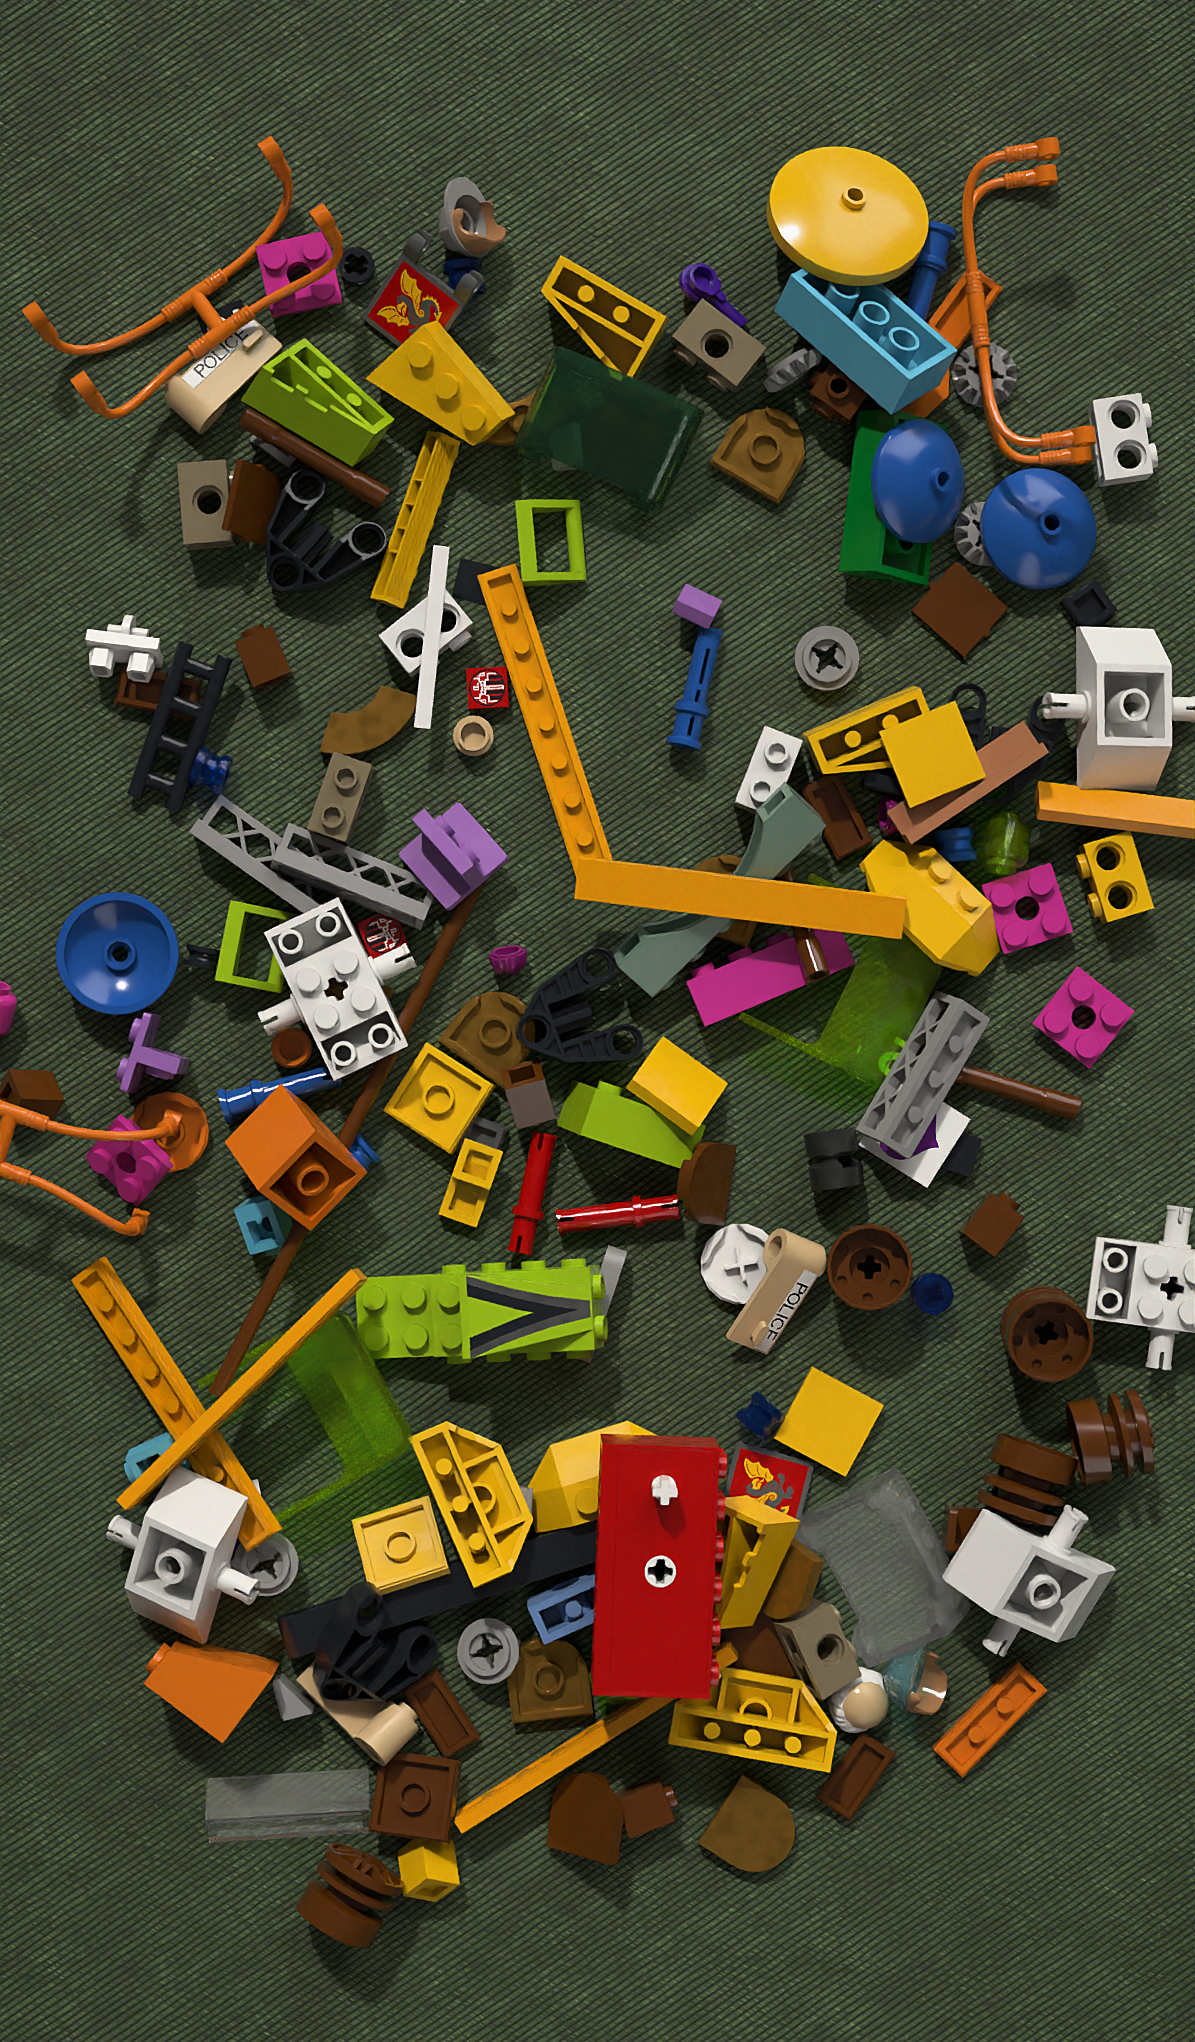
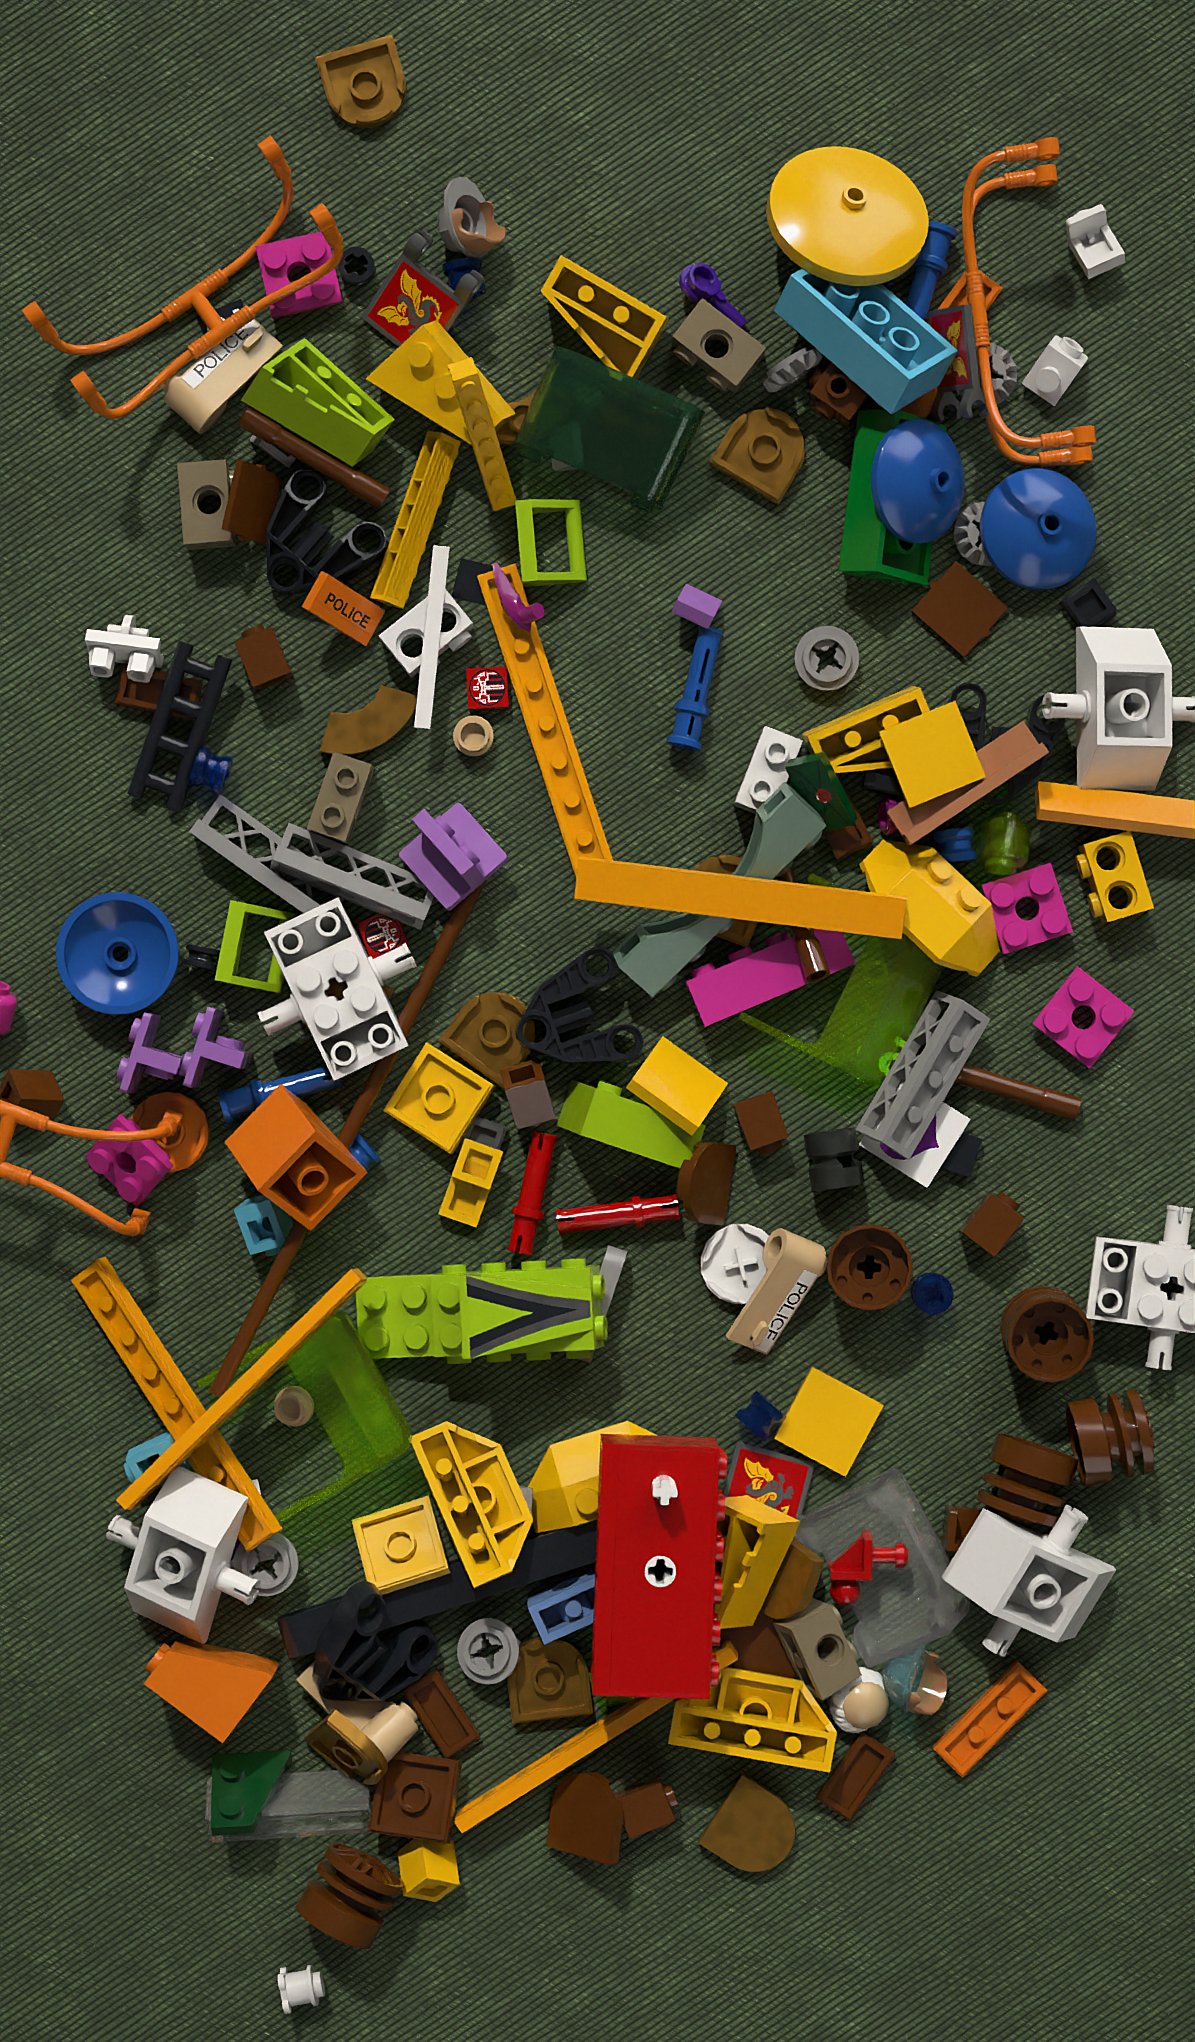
(223, 1050): none -> medium lavender bracket
(243, 1788): none -> dark green wing
(290, 1699): light grey slope -> none
(291, 1047): orange tile -> none
(294, 1406): none -> tan plate
(300, 1987): none -> white brick
(343, 608): none -> orange tile
(347, 1748): none -> pearl gold tile
(364, 82): none -> pearl gold tile
(482, 433): none -> yellow piece
(508, 959): magenta piece -> none
(512, 603): none -> magenta bar
(761, 1122): none -> reddish brown brick
(822, 790): none -> dark green tile
(857, 1563): none -> red piece
(957, 328): none -> dark grey flag
(1055, 369): none -> white bracket
(1093, 241): none -> white bracket
(1114, 439): white brick -> none

